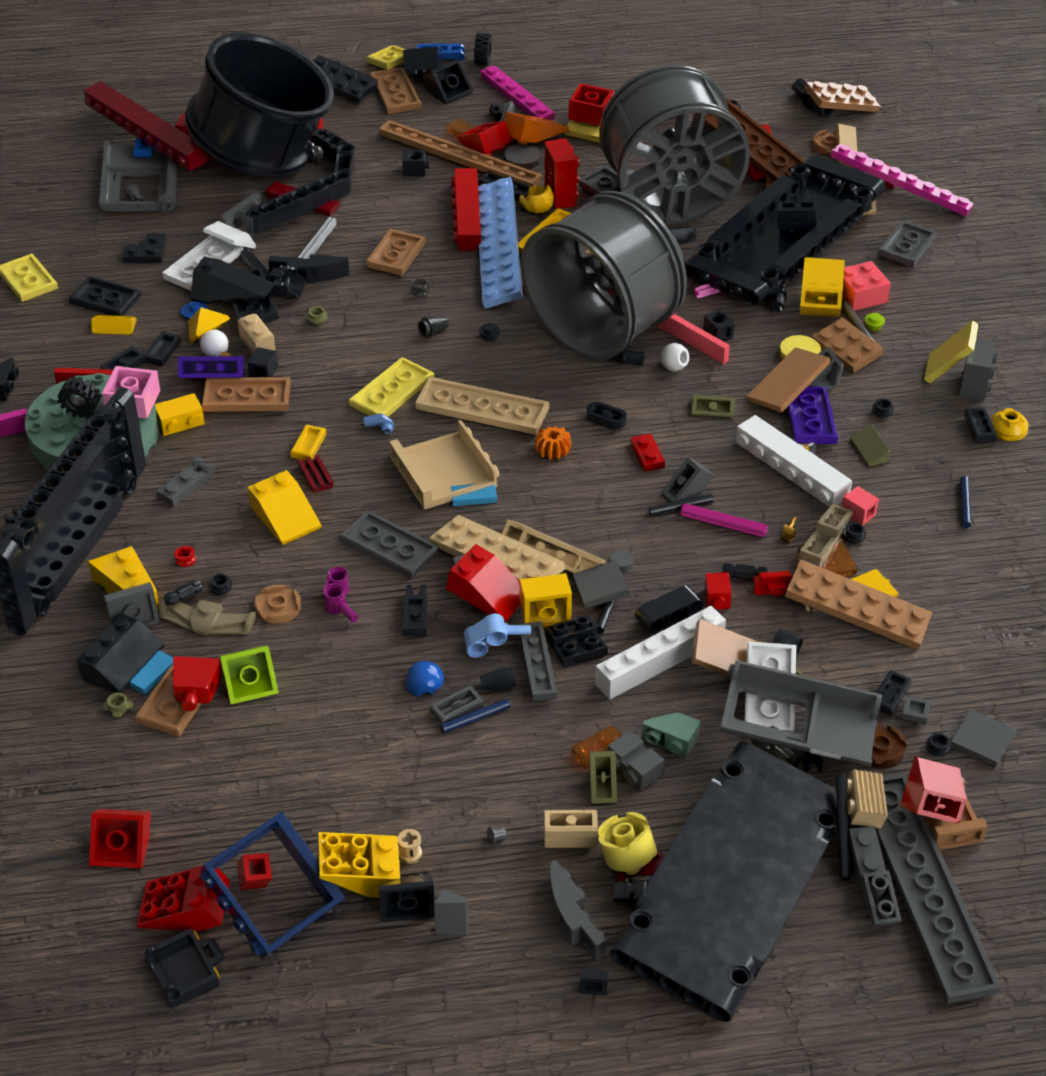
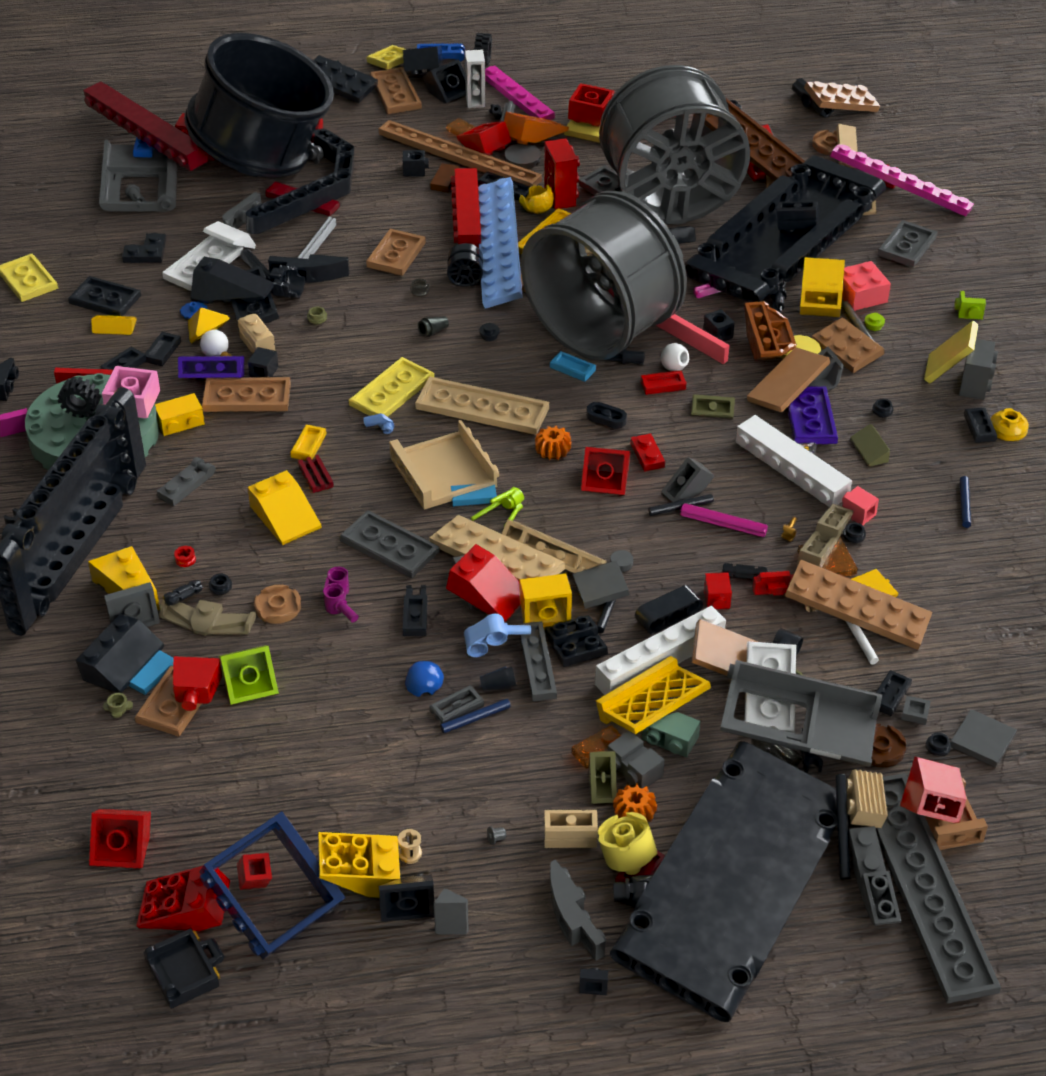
(442, 178): none -> reddish brown tile
(465, 265): none -> black wheel
(475, 78): none -> white brick
(510, 500): none -> lime plant
(572, 366): none -> dark azure tile
(605, 470): none -> red slope
(636, 801): none -> orange gear
(646, 687): none -> yellow fence
(663, 382): none -> red tile
(767, 331): none -> dark orange wedge
(863, 642): none -> white bar
(969, 307): none -> lime bracket

